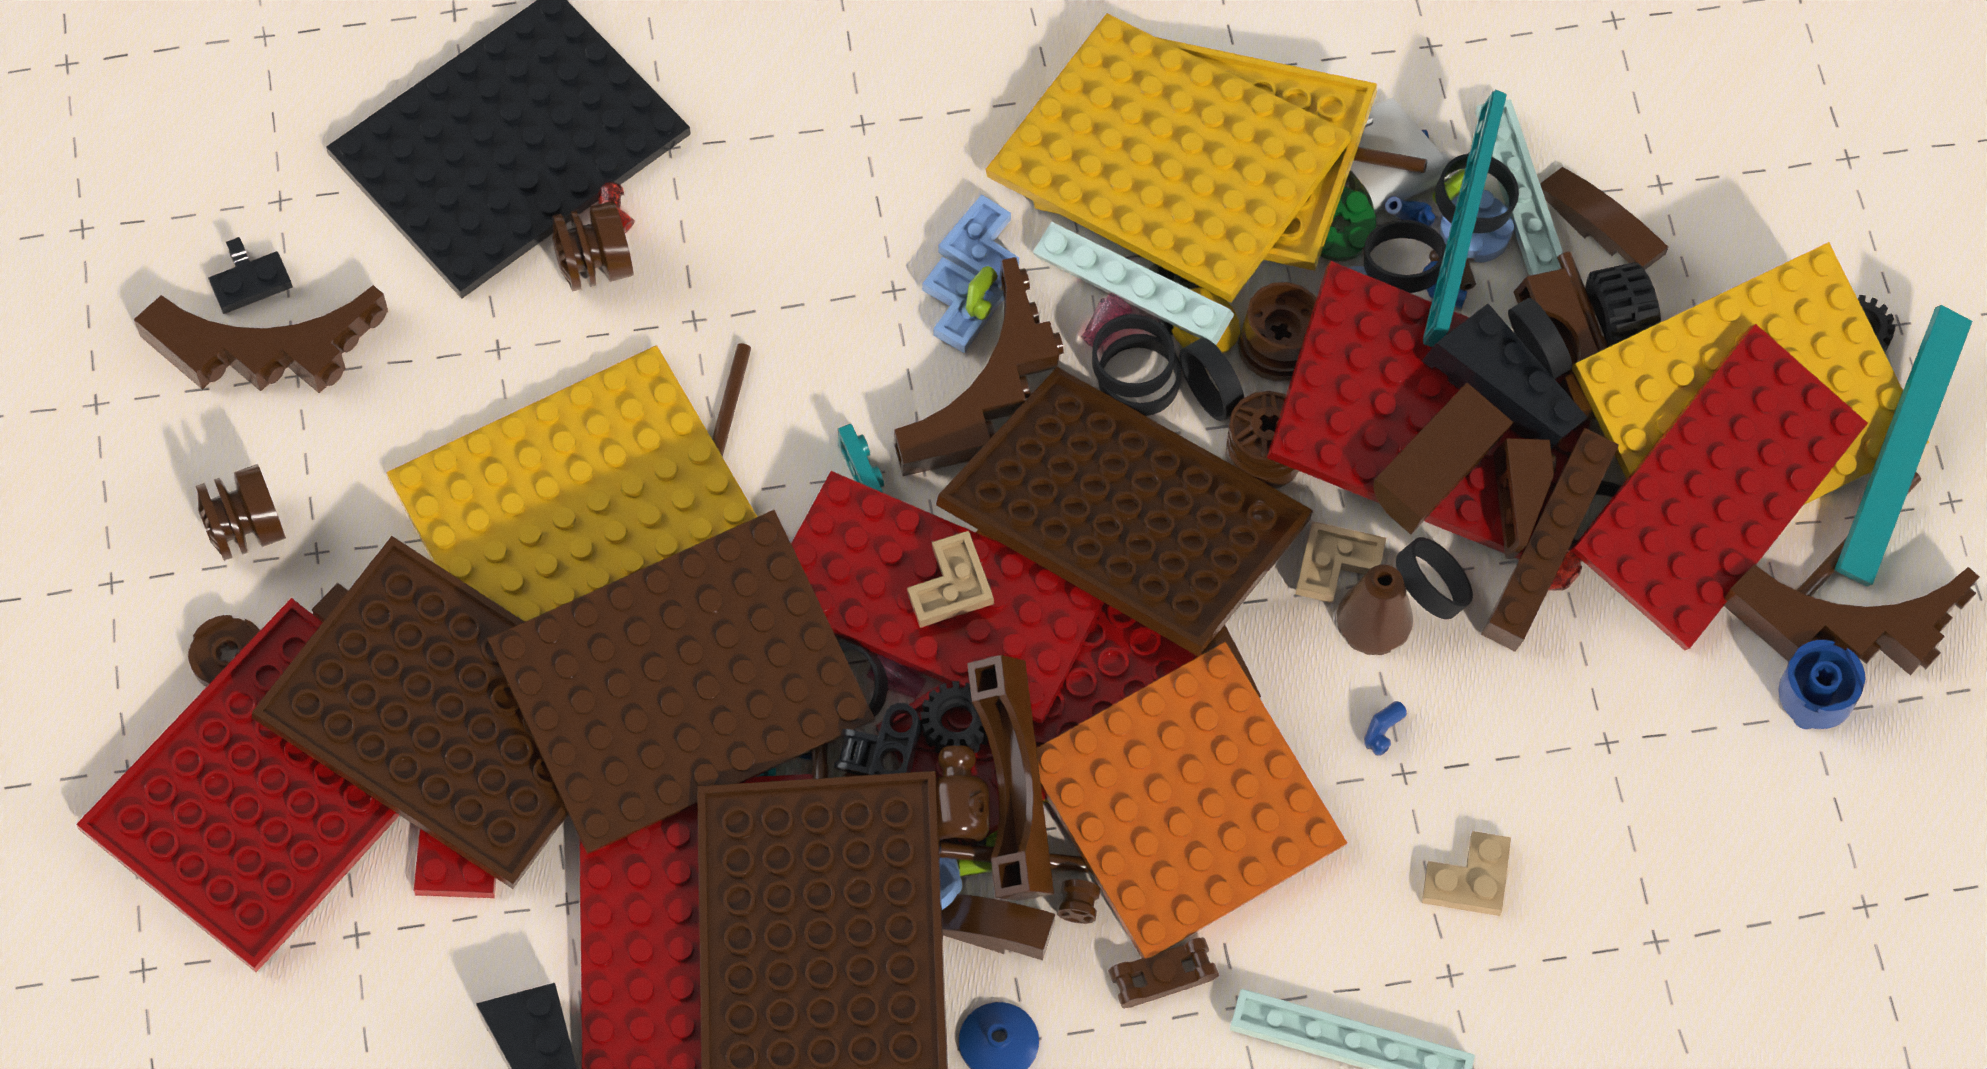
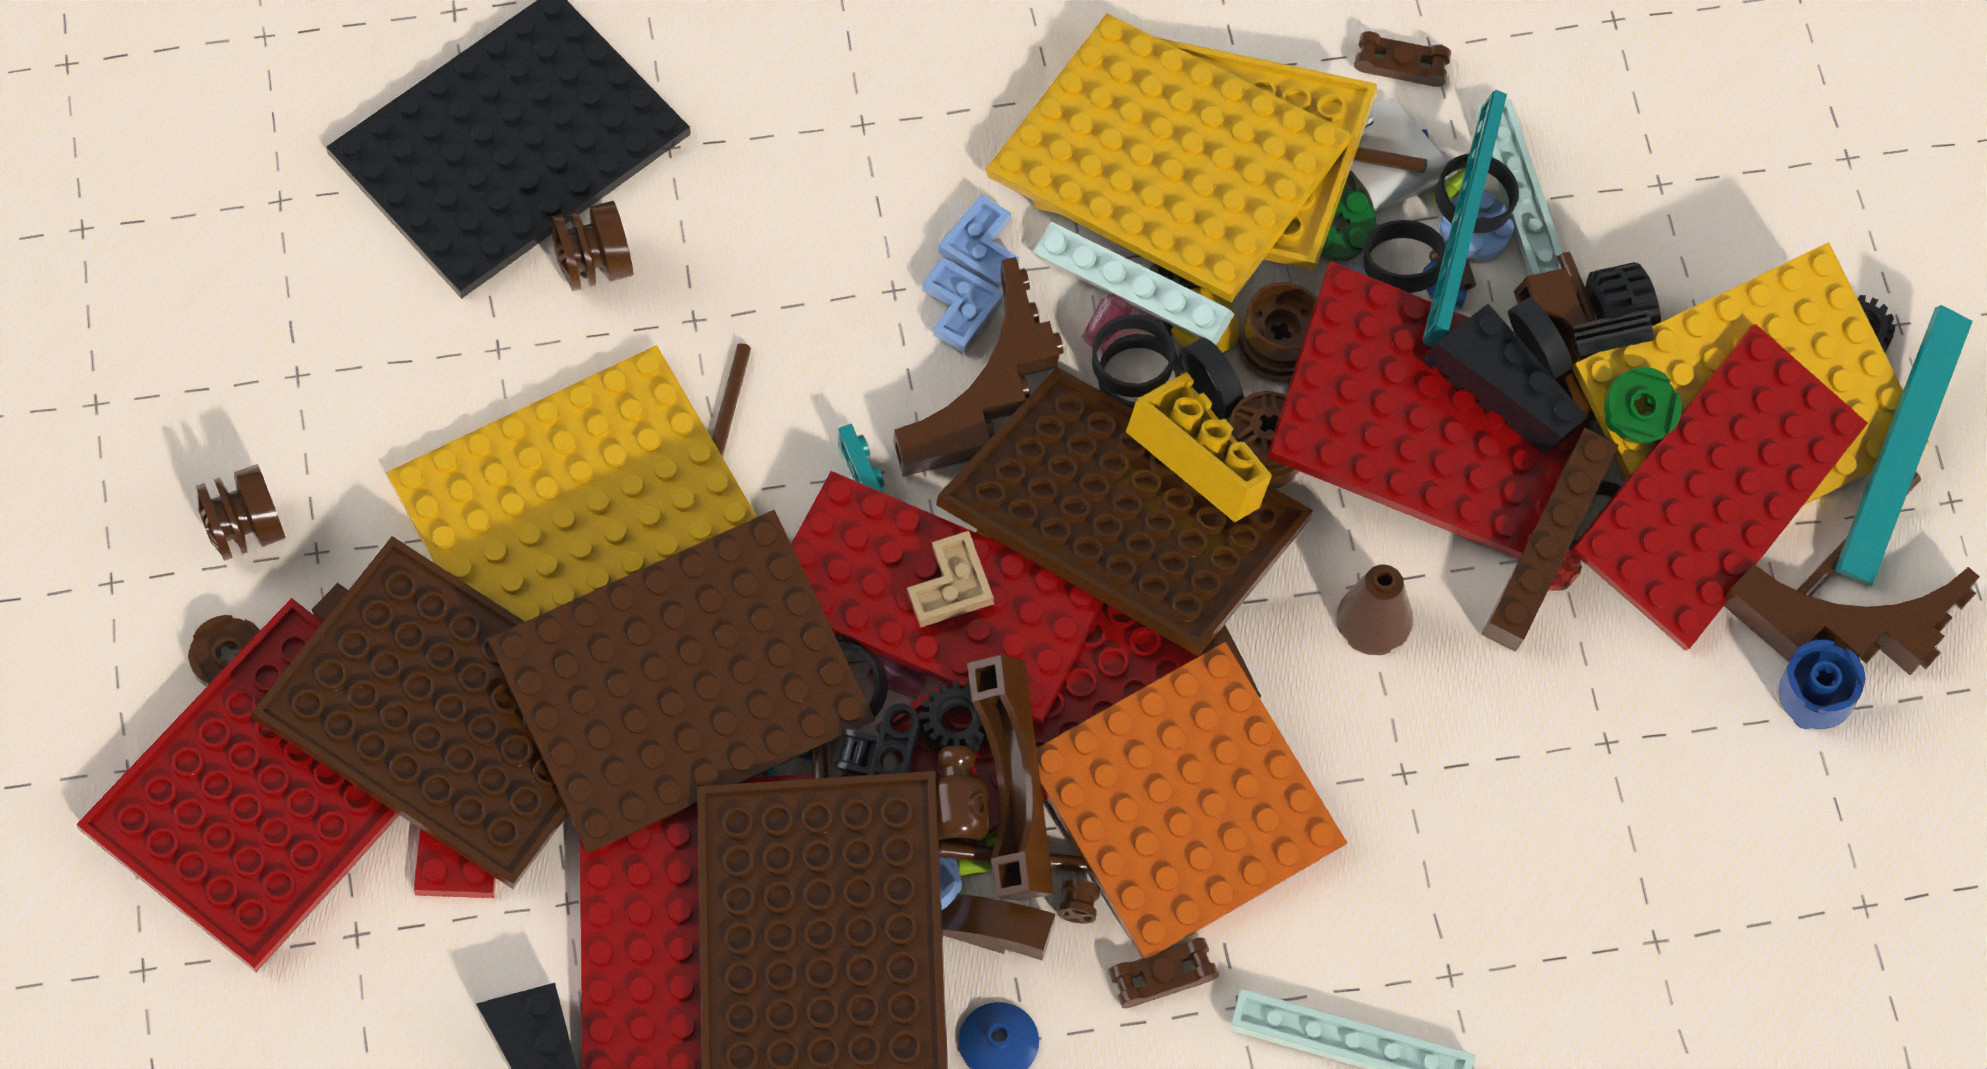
(248, 279): black plate -> none
(260, 355): reddish brown arch -> none
(613, 192): clear red arm -> none
(977, 287): lime arm -> none
(1199, 447): none -> yellow wedge
(1334, 549): tan plate -> none
(1380, 723): blue arm -> none
(1402, 60): none -> reddish brown plate
(1410, 210): blue arm -> none
(1439, 457): reddish brown brick -> none
(1445, 566): black tyre -> none
(1474, 887): tan plate -> none
(1523, 479): reddish brown slope -> none
(1602, 217): reddish brown slope -> none
(1613, 332): none -> black tile
(1659, 394): none -> green plate

